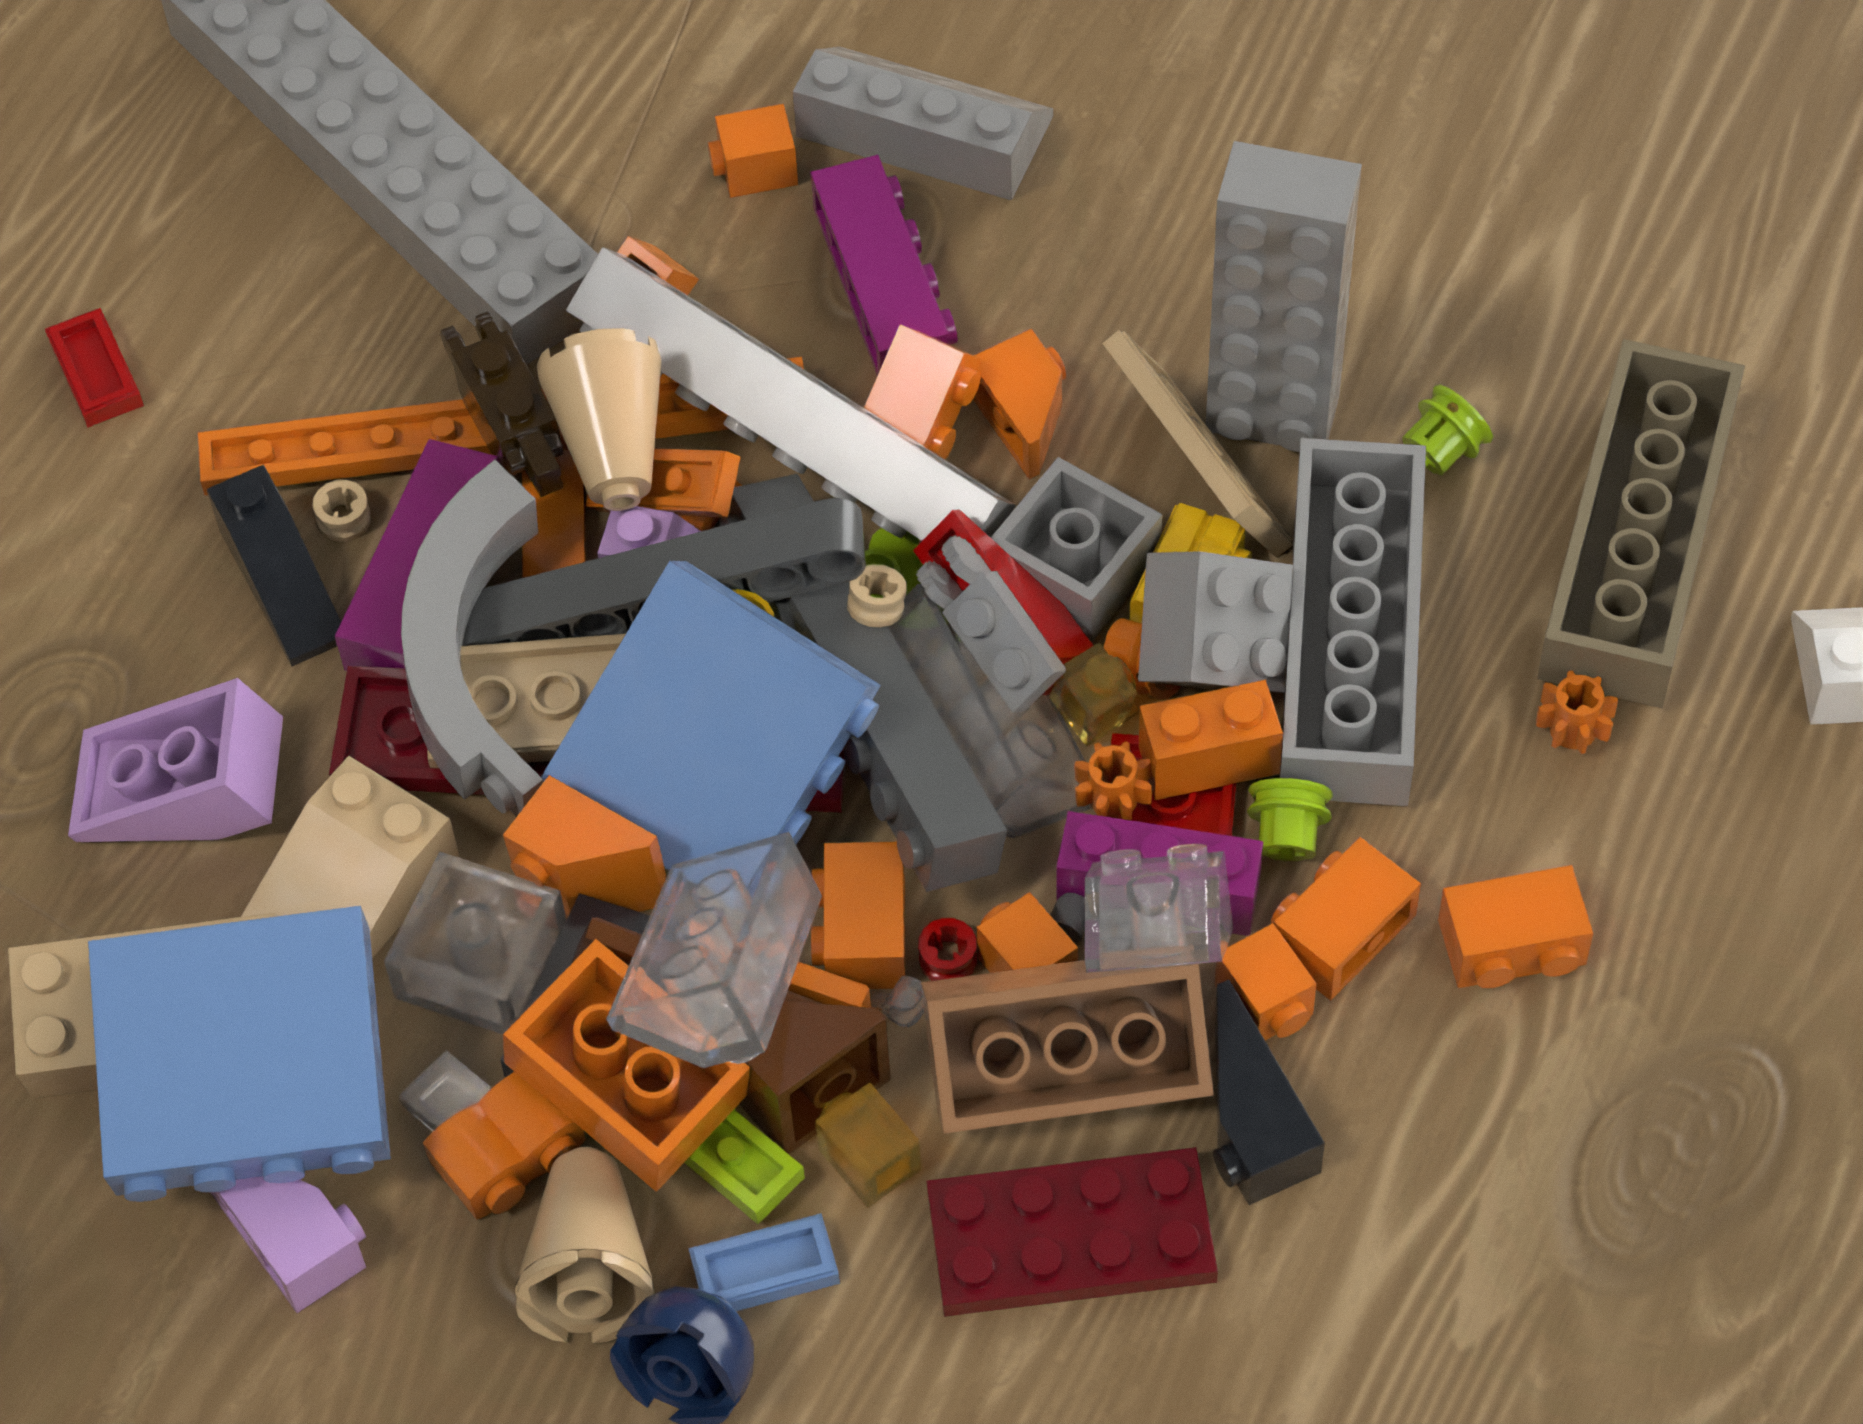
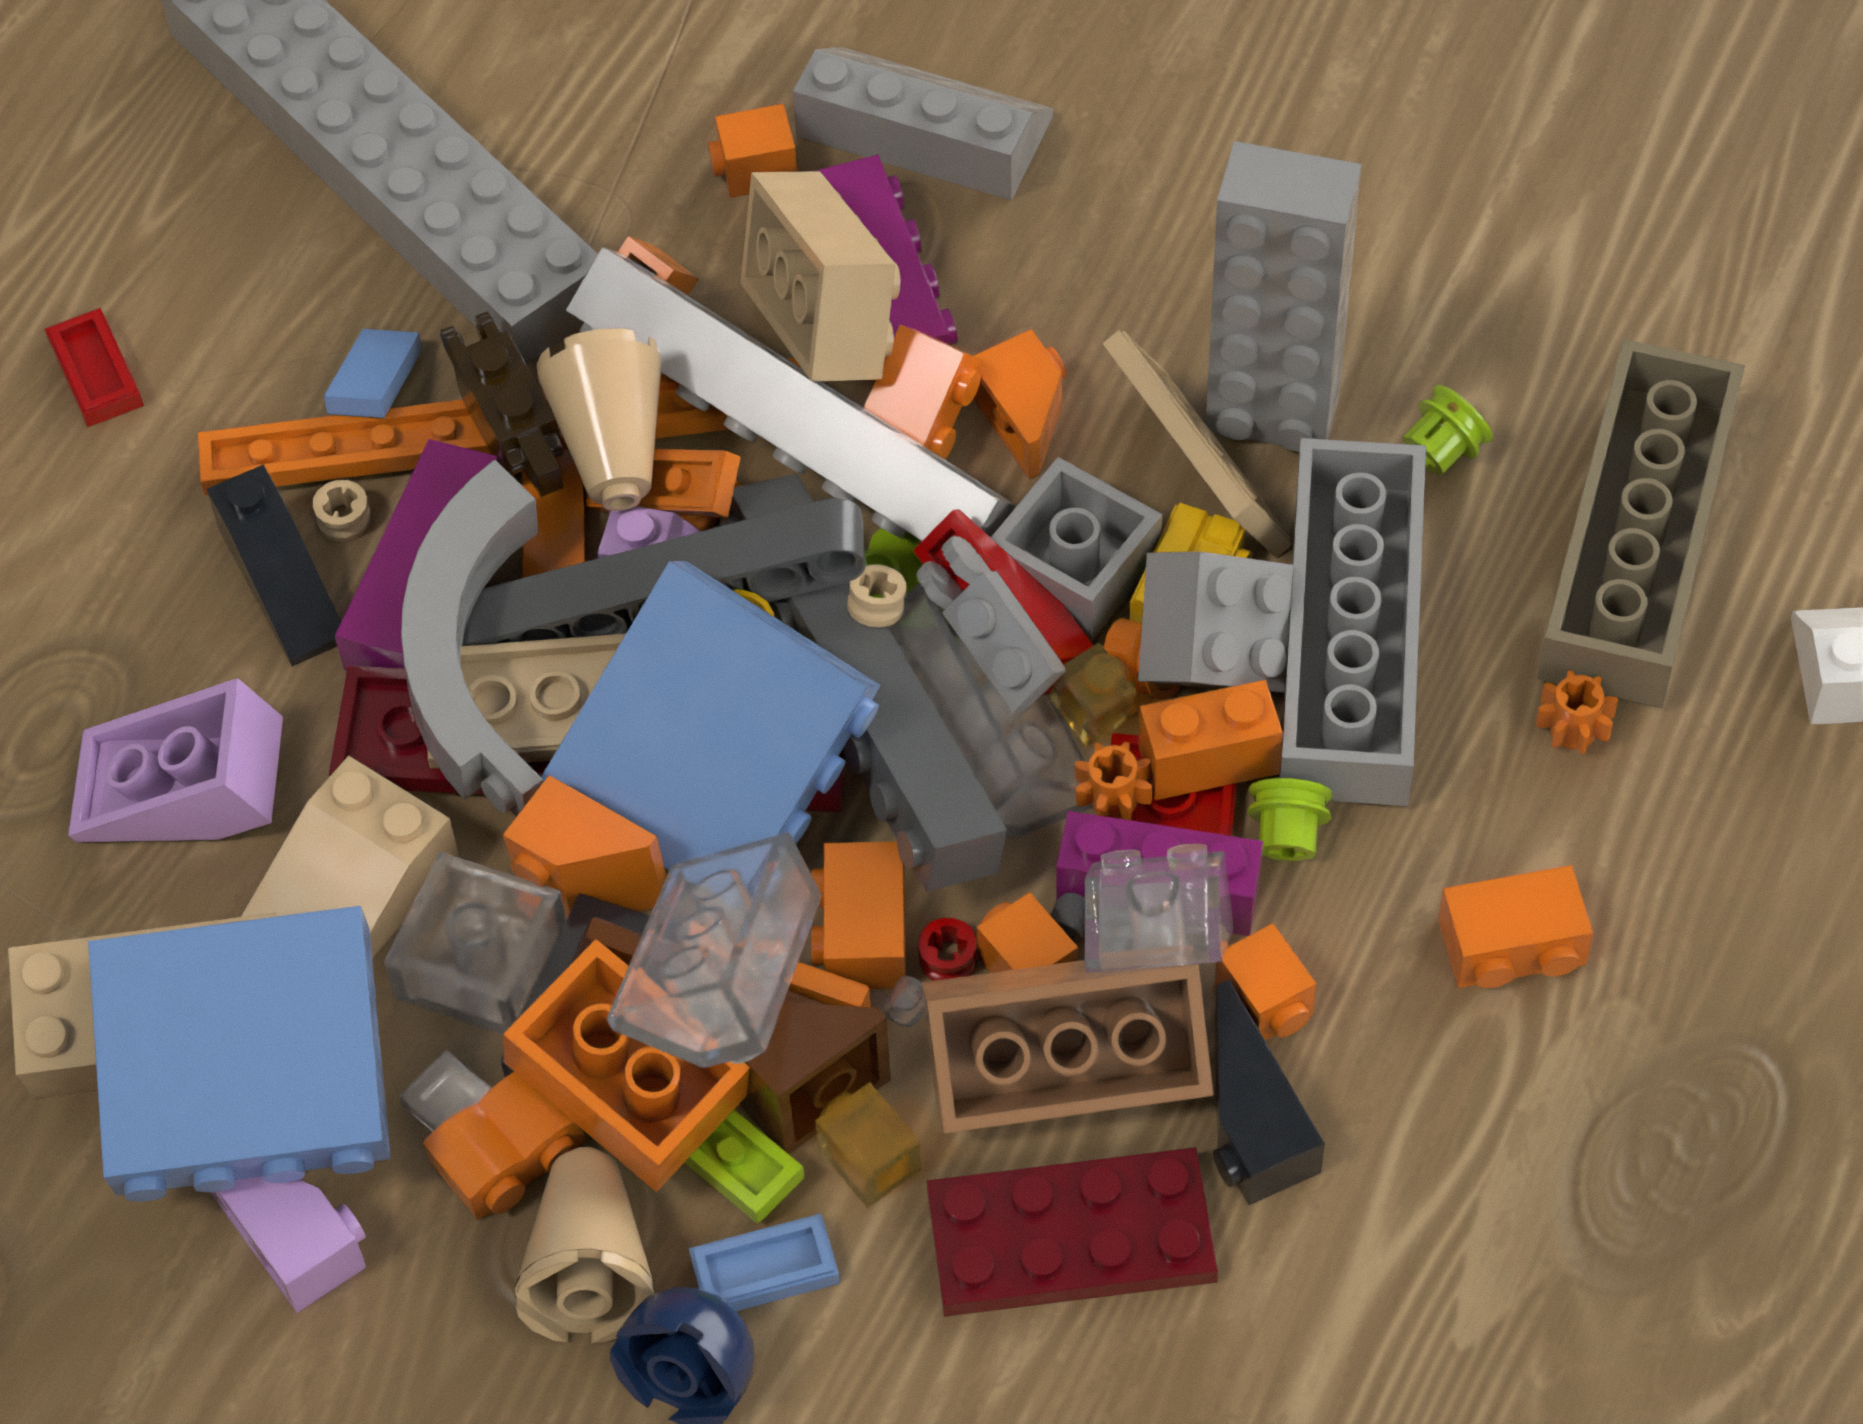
(373, 373): none -> medium blue tile
(818, 276): none -> tan brick
(1347, 914): orange brick -> none

